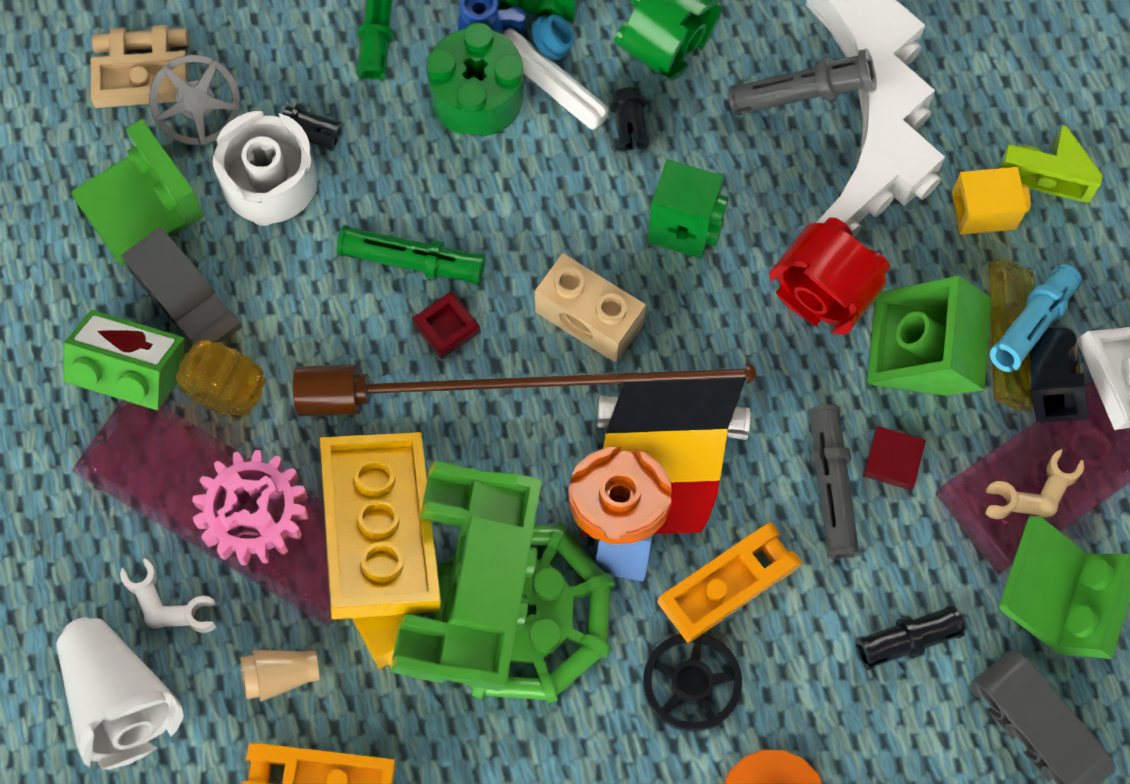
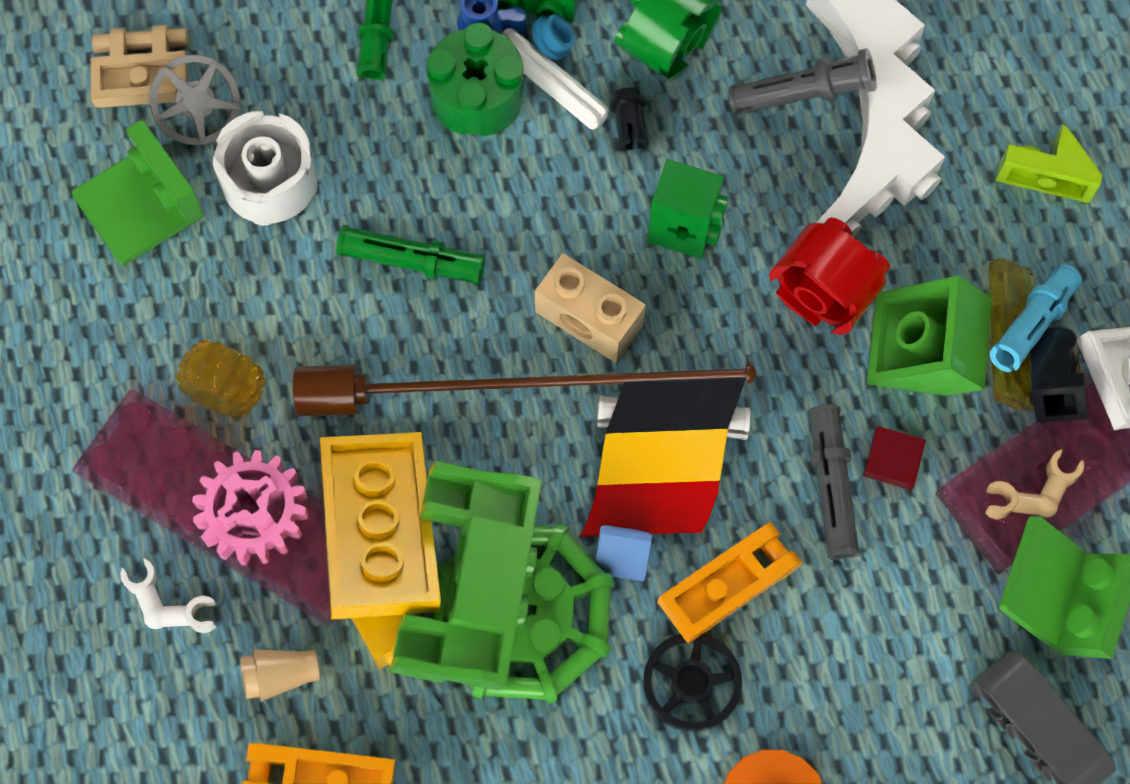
(112, 696): white cone -> none
(123, 359): bright green brick -> none
(180, 289): dark grey piece -> none
(313, 124): black pin -> none
(446, 325): dark red tile -> none
(622, 474): orange plate -> none
(910, 637): black pin -> none
(990, 200): yellow brick -> none

